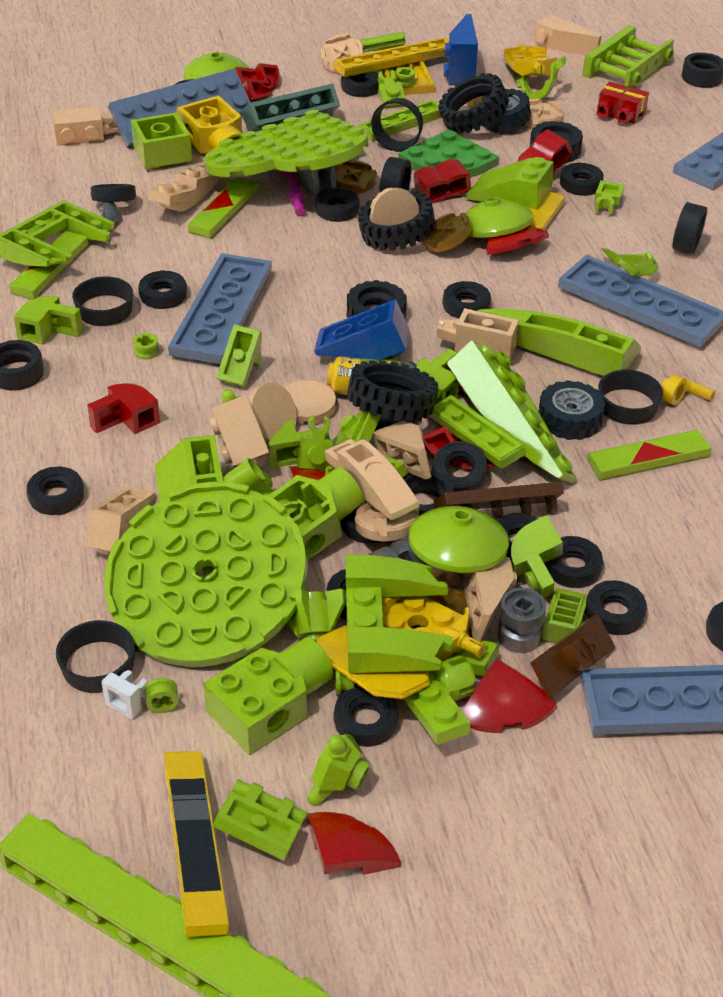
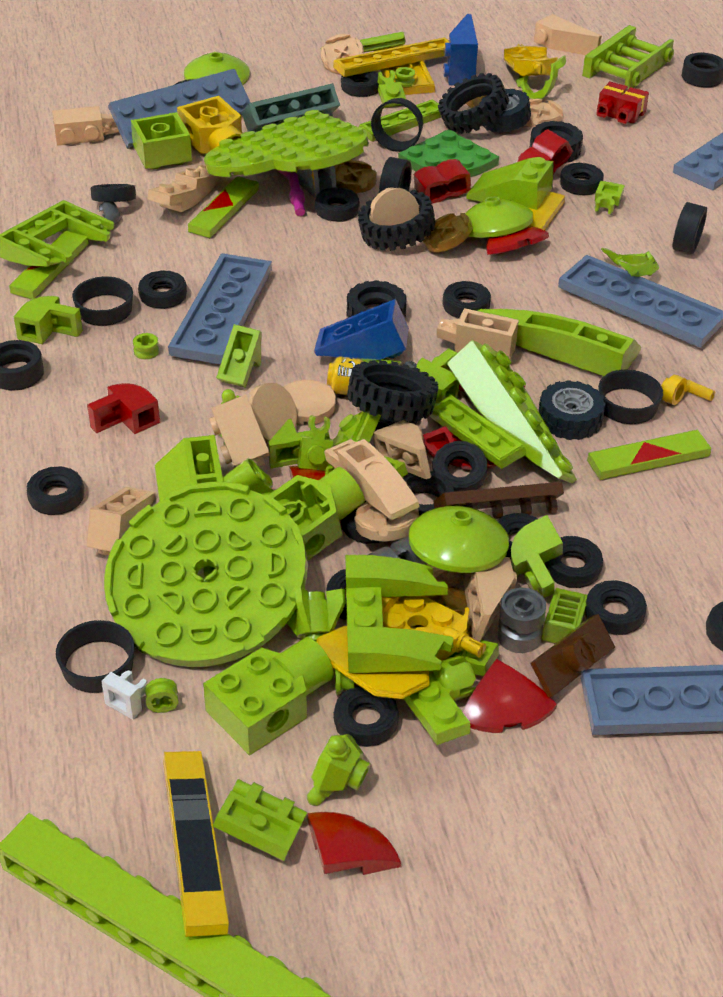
(259, 81): red brick -> none

